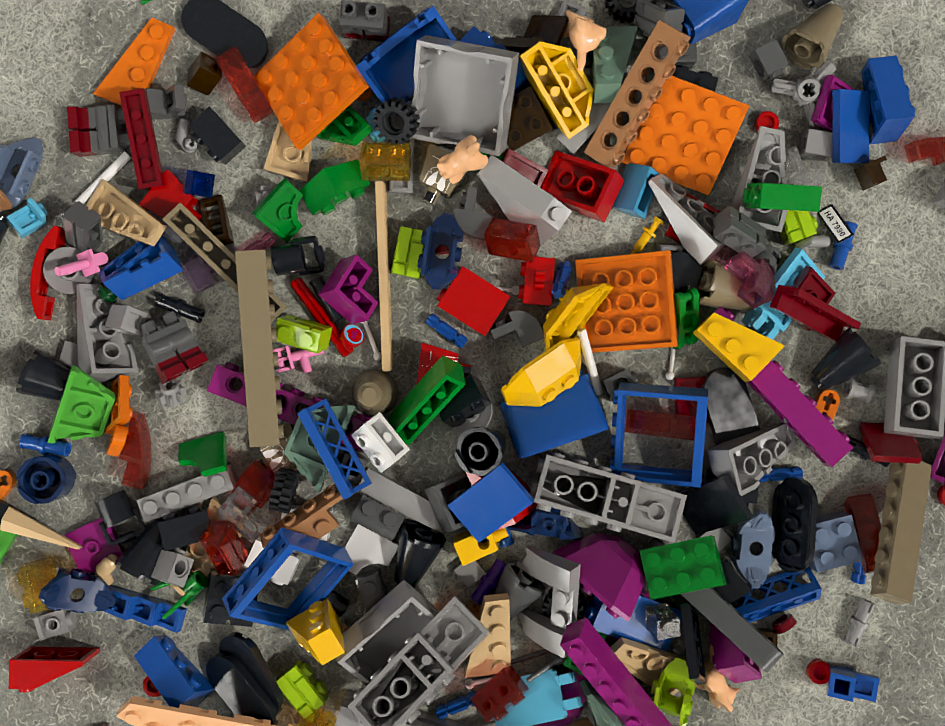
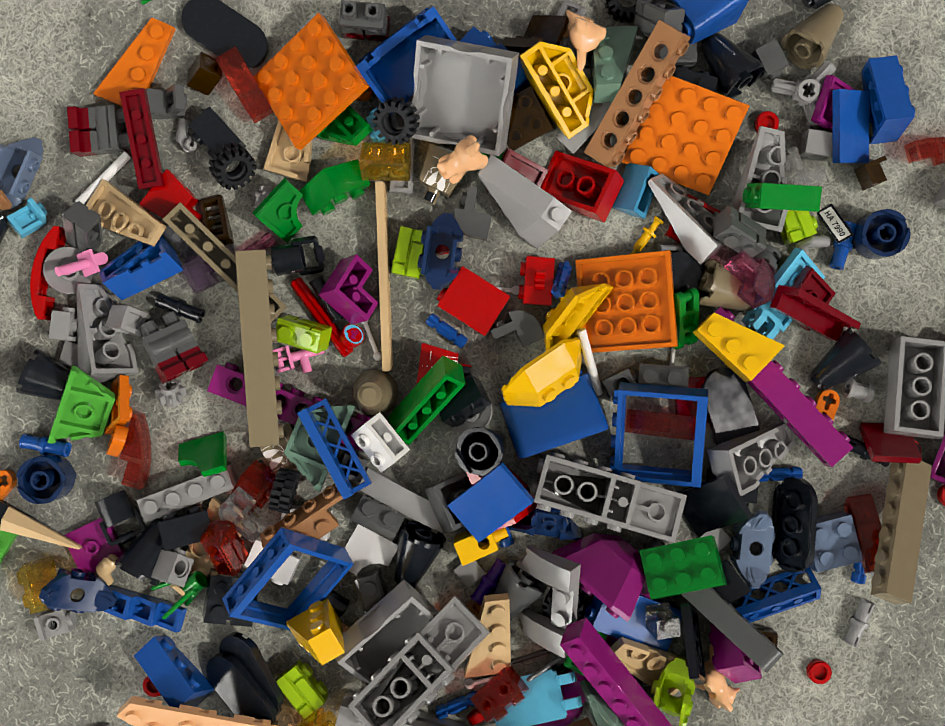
(43, 664): red slope -> none
(64, 324): none -> light grey brick
(106, 294): dark green plate -> none
(199, 183): clear blue bracket -> none
(225, 158): none -> black tyre
(474, 717): none -> red tile
(512, 239): clear red brick -> none
(663, 375): none -> dark grey brick
(730, 64): none -> black cone
(784, 623): dark red tile -> none
(846, 684): blue brick -> none
(885, 224): none -> dark blue brick

